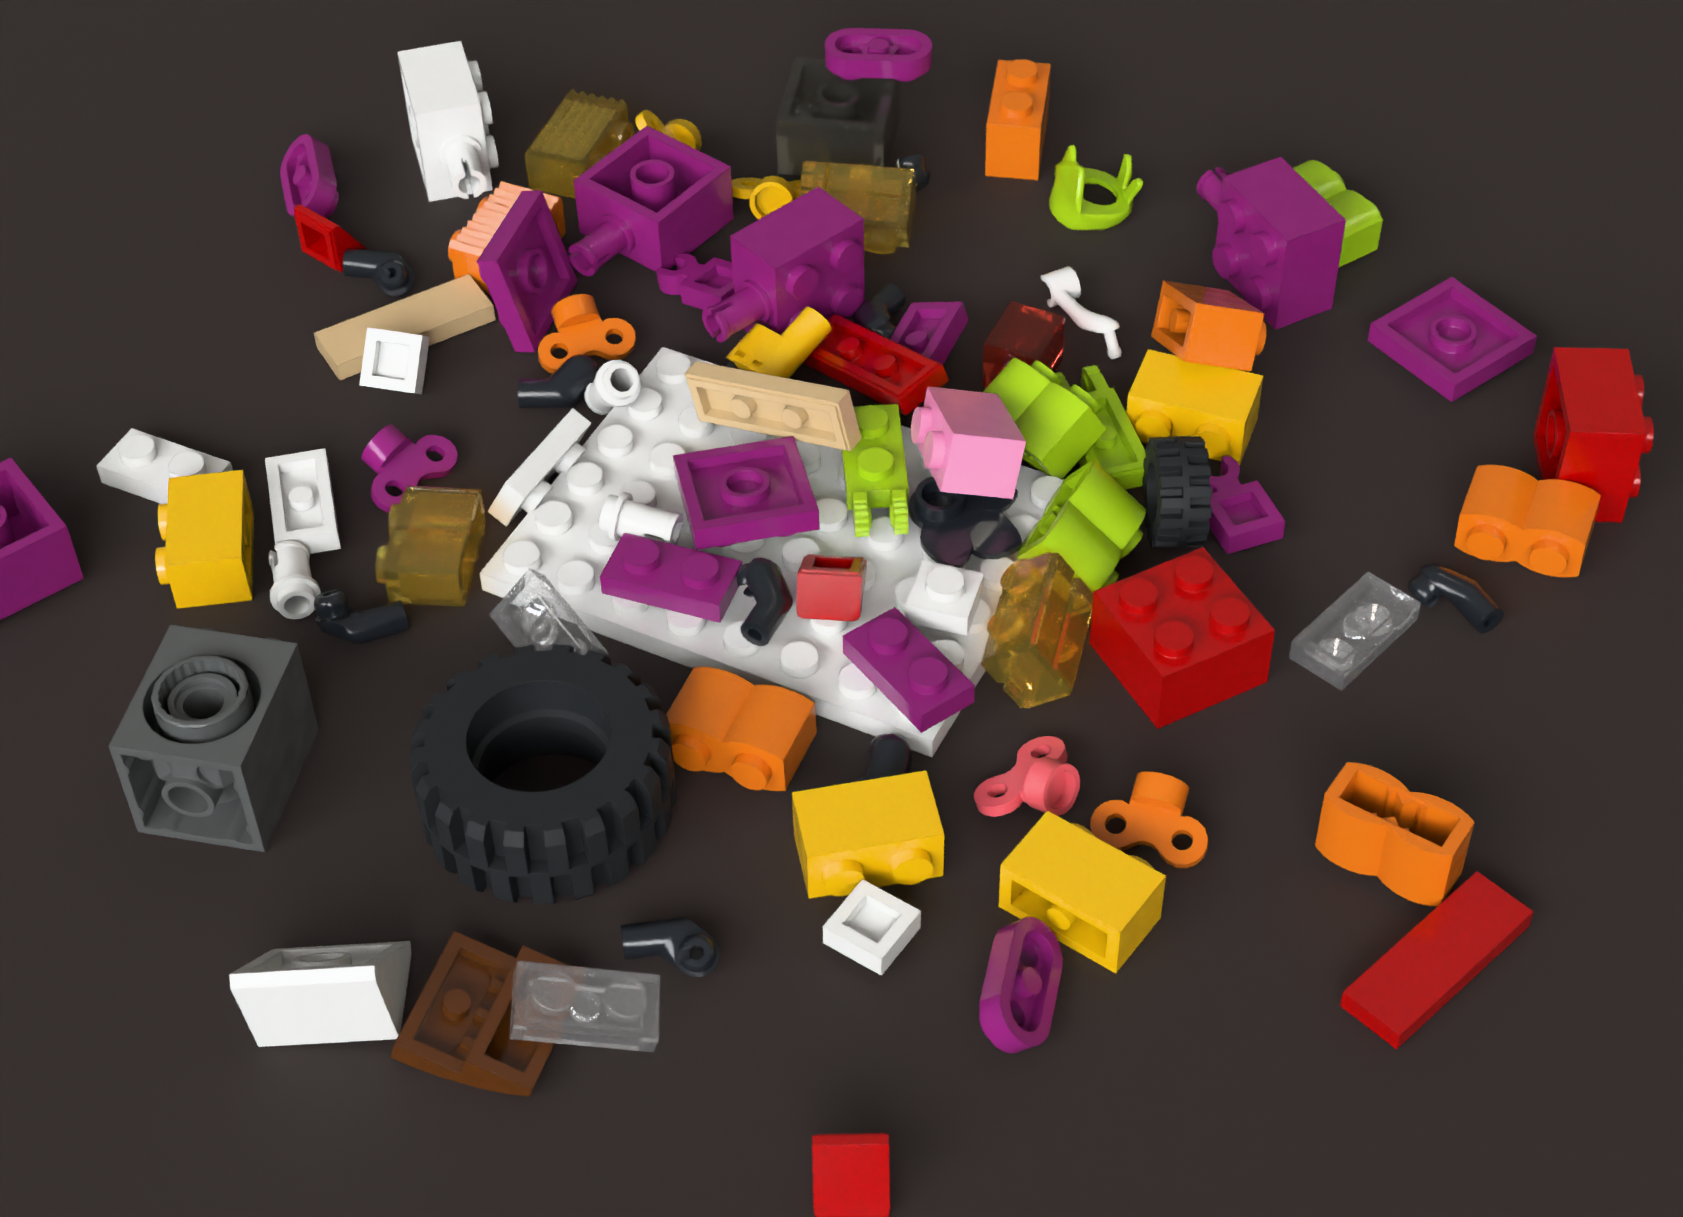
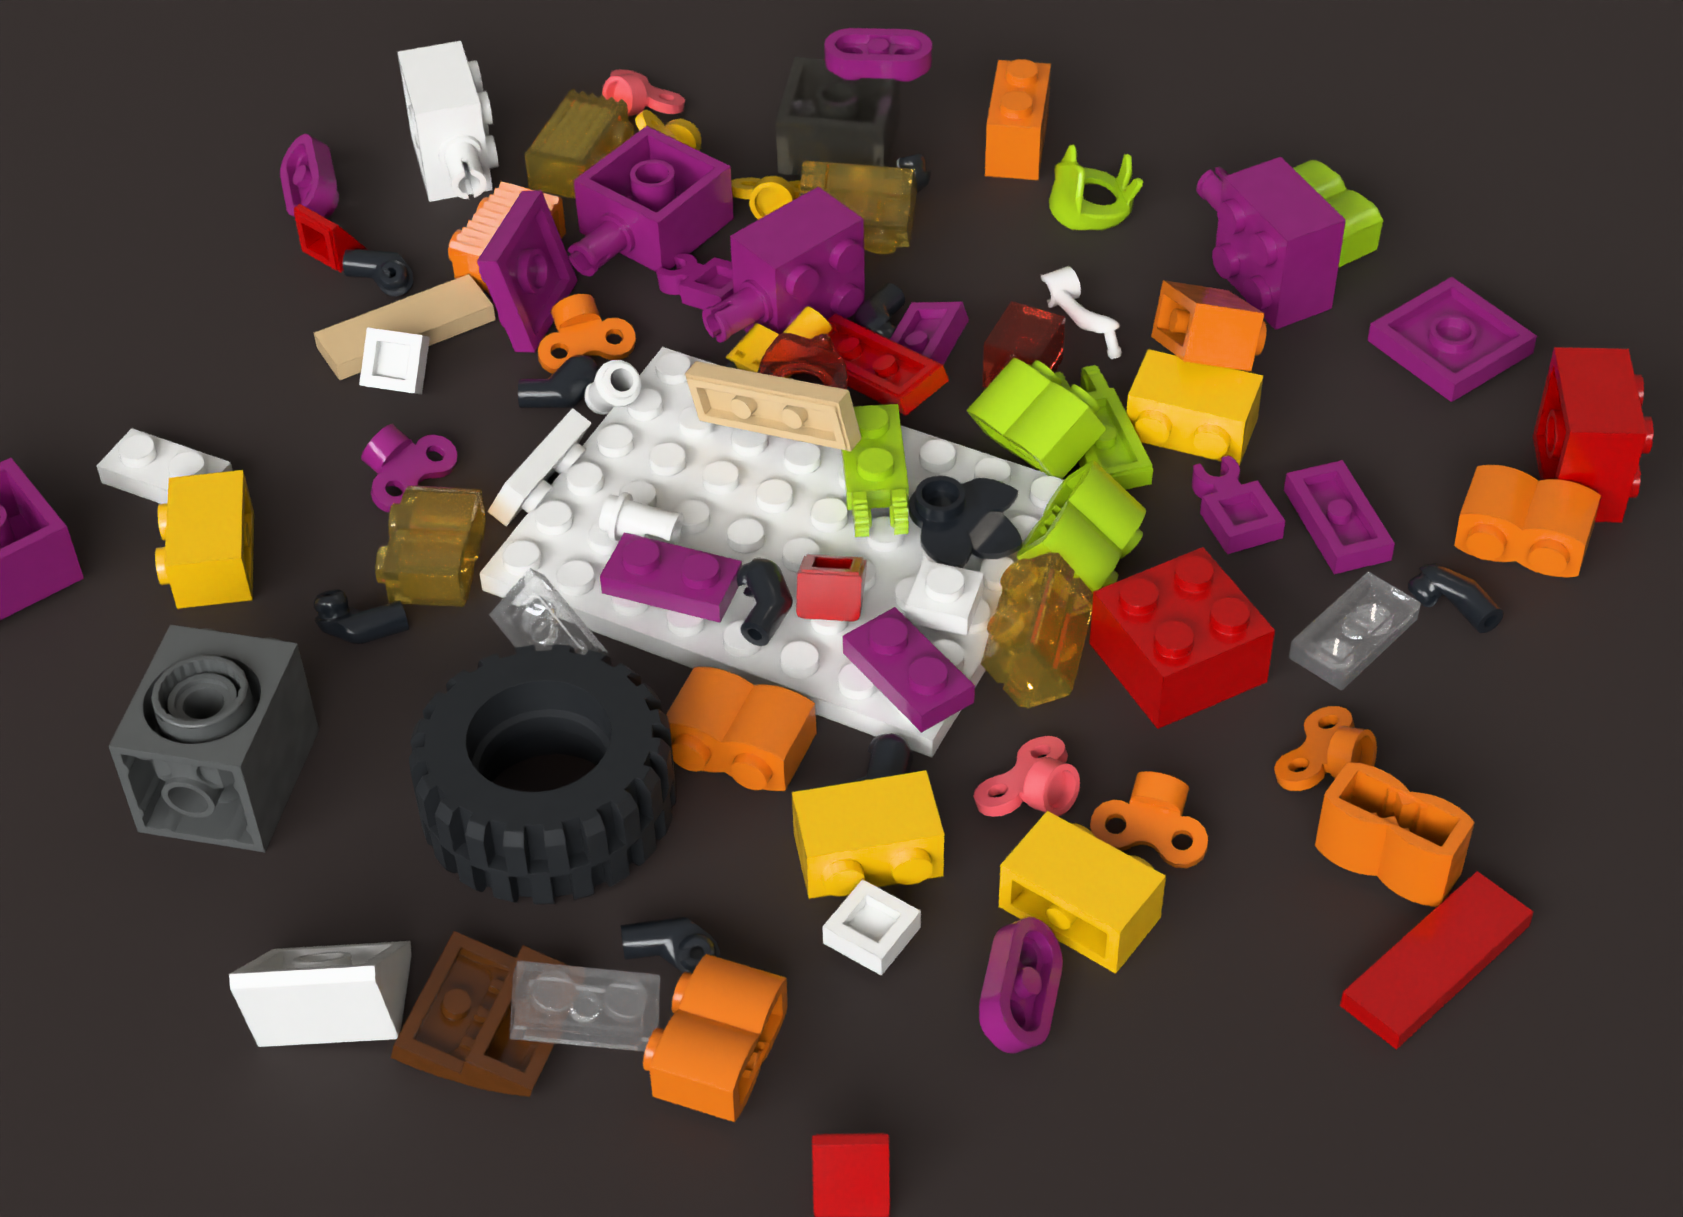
(293, 584): white pin -> none
(303, 500): white plate -> none
(639, 93): none -> coral piece
(716, 1037): none -> orange brick
(745, 493): magenta plate -> none
(814, 356): none -> clear red piece
(968, 442): bright pink brick -> none
(1177, 492): black tyre -> none
(1325, 749): none -> orange piece
(1338, 517): none -> magenta plate

